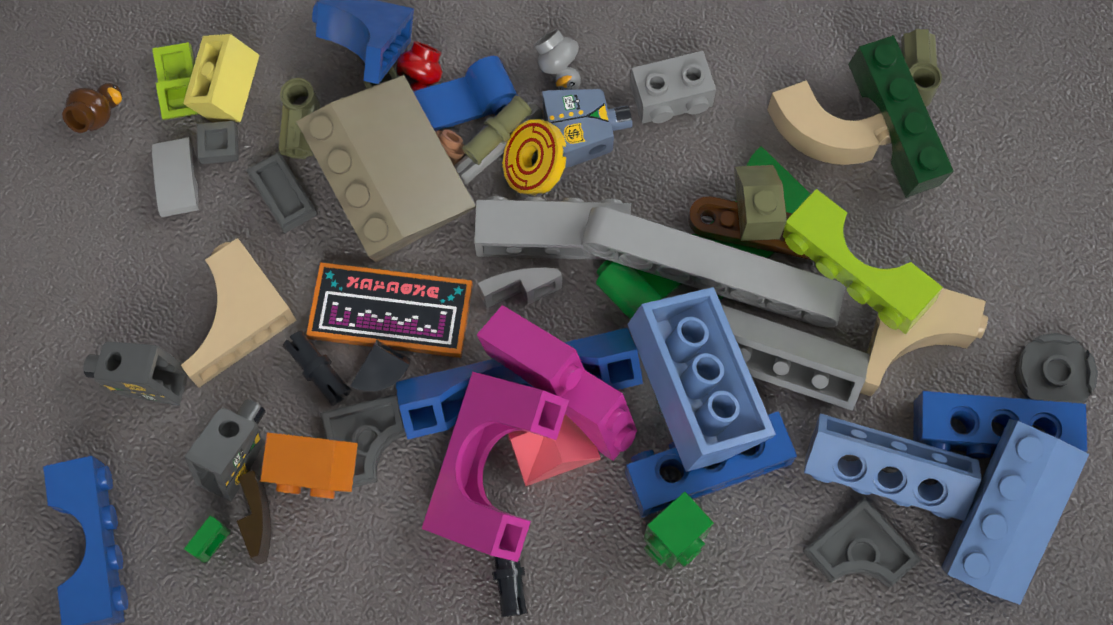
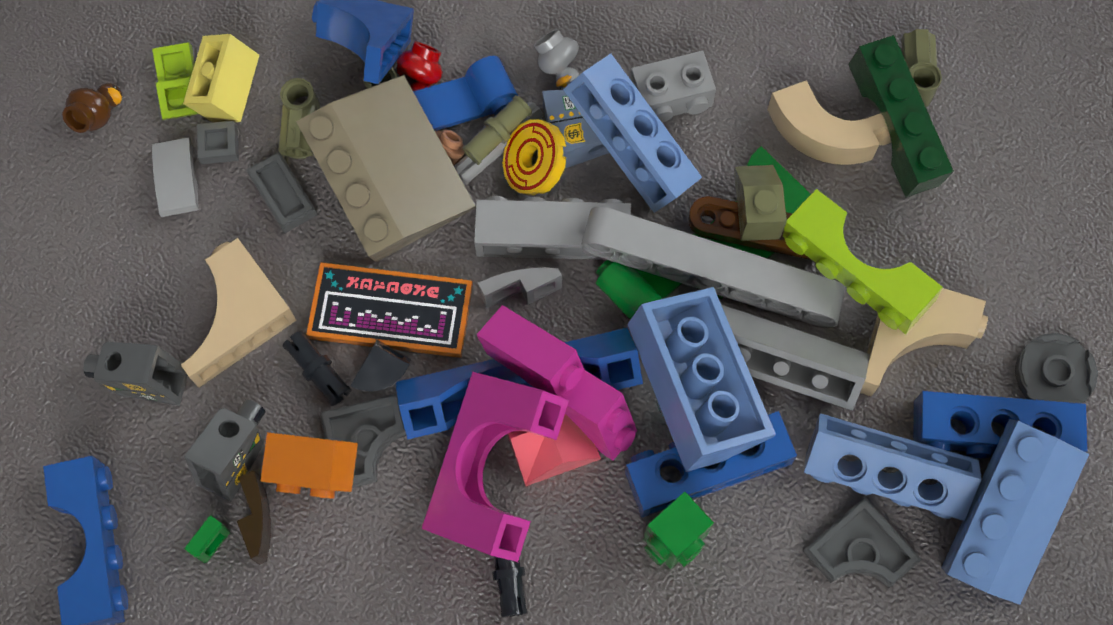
(632, 133): none -> medium blue brick

